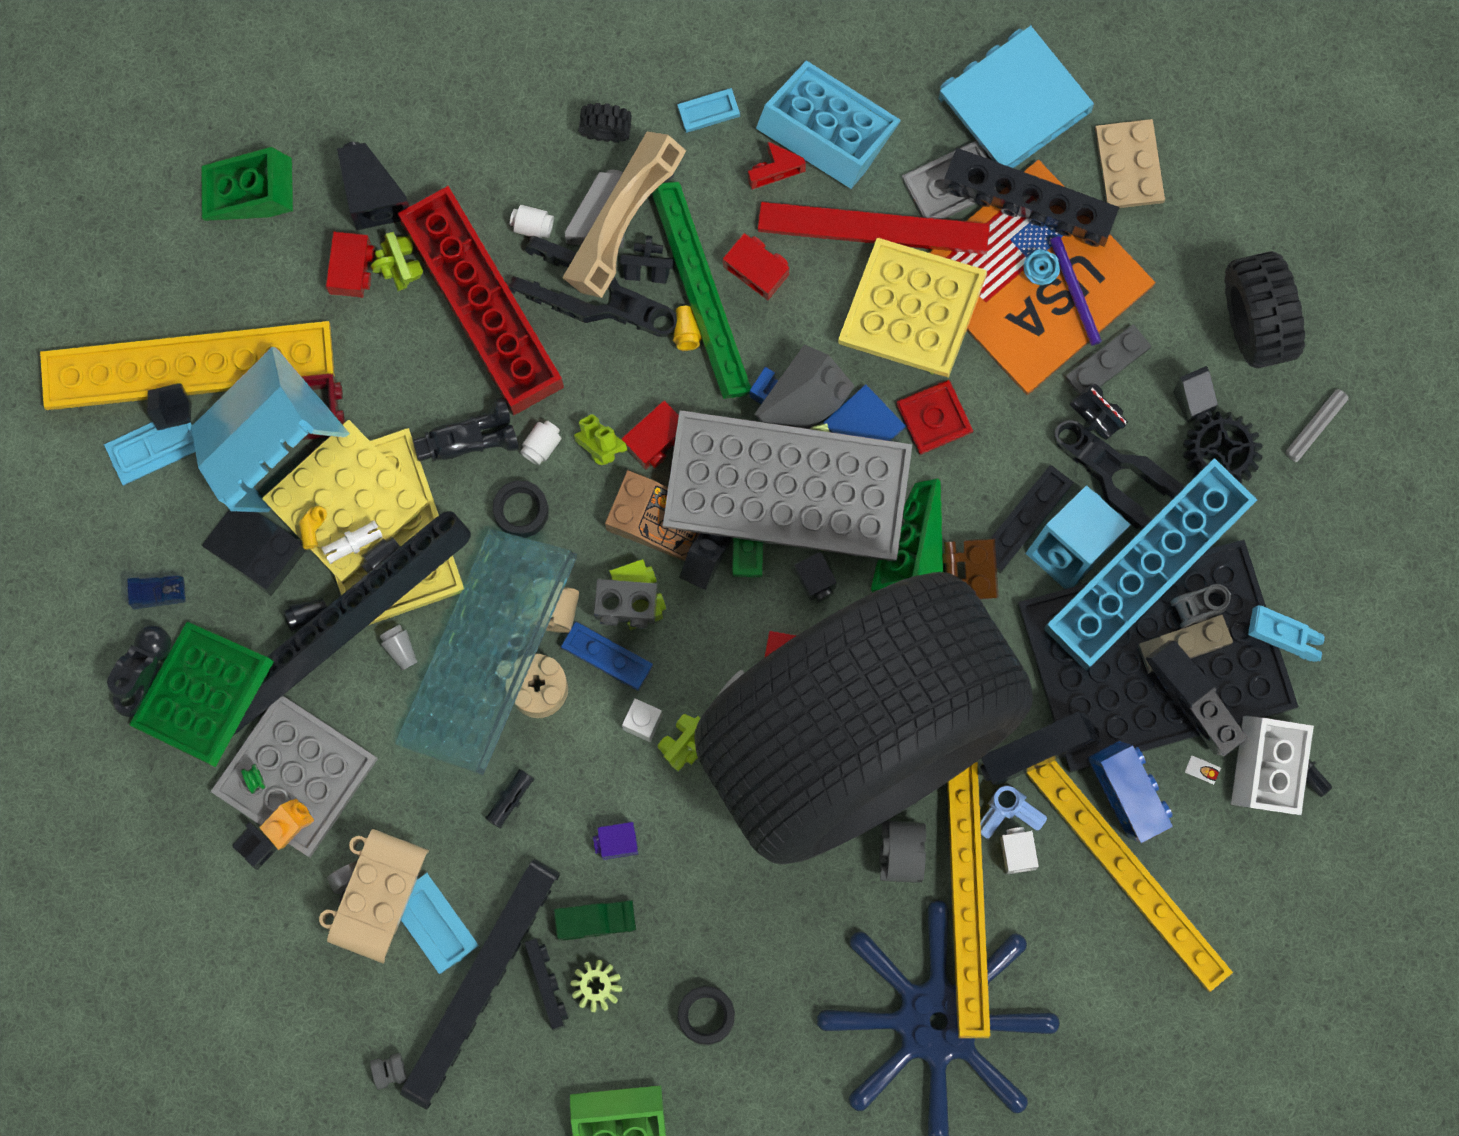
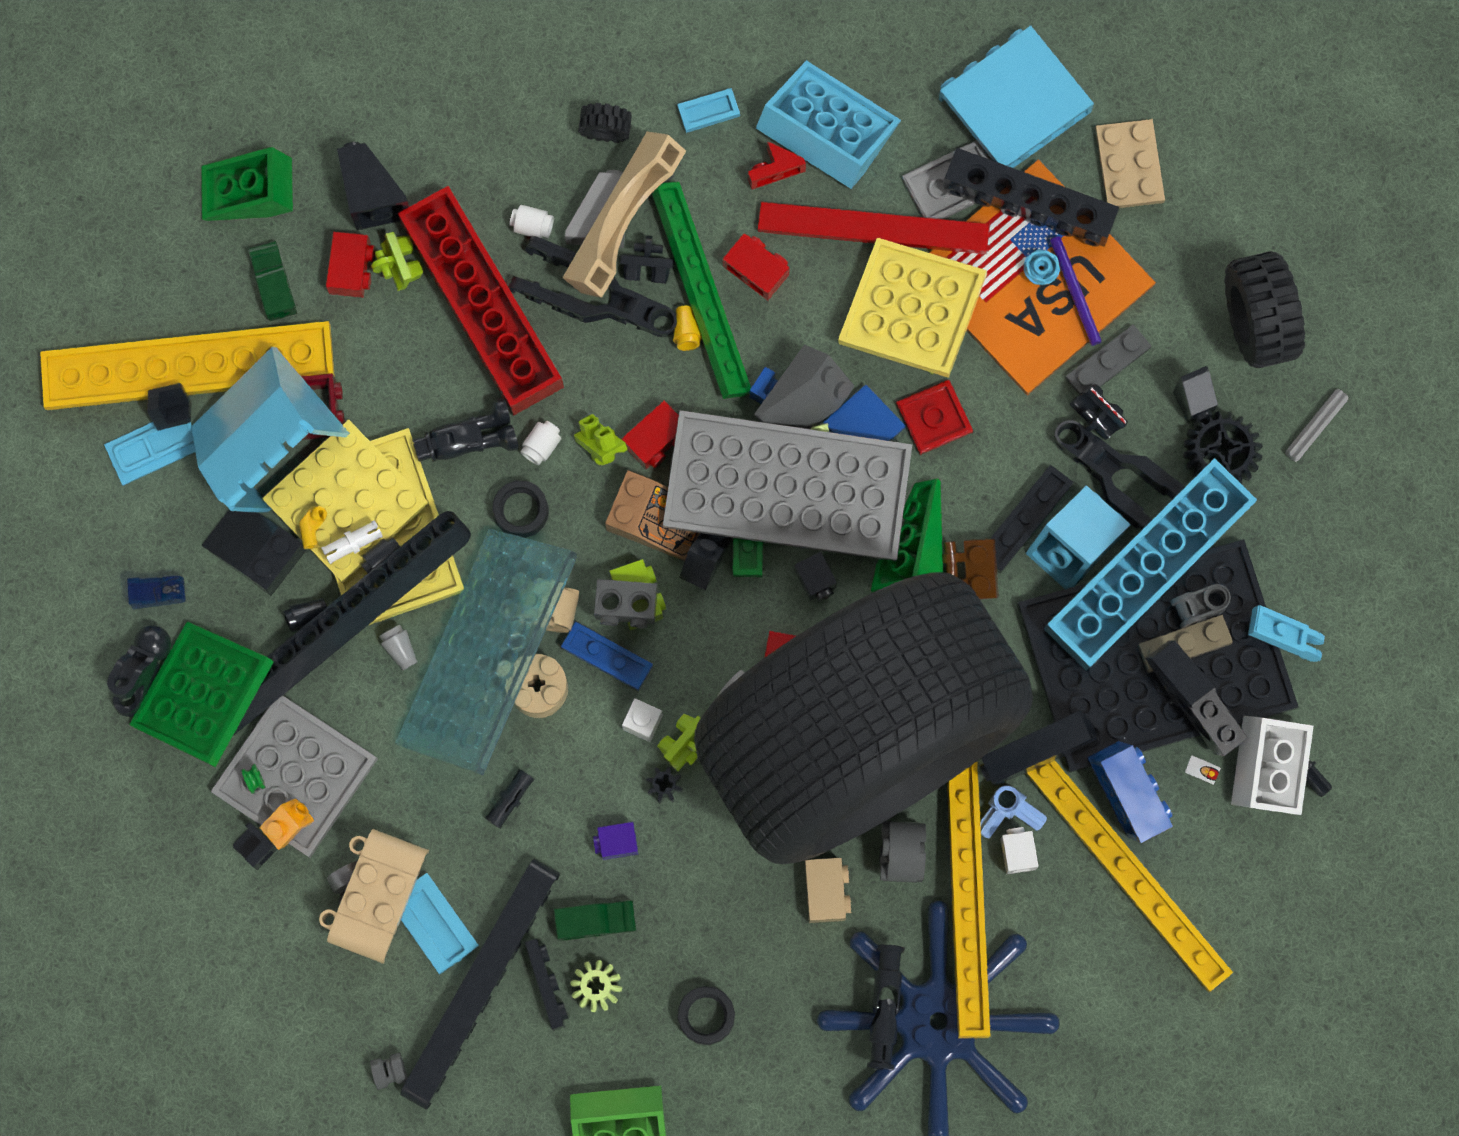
(272, 281): none -> dark green piece
(668, 791): none -> black gear
(826, 890): none -> tan brick
(884, 1024): none -> black piece

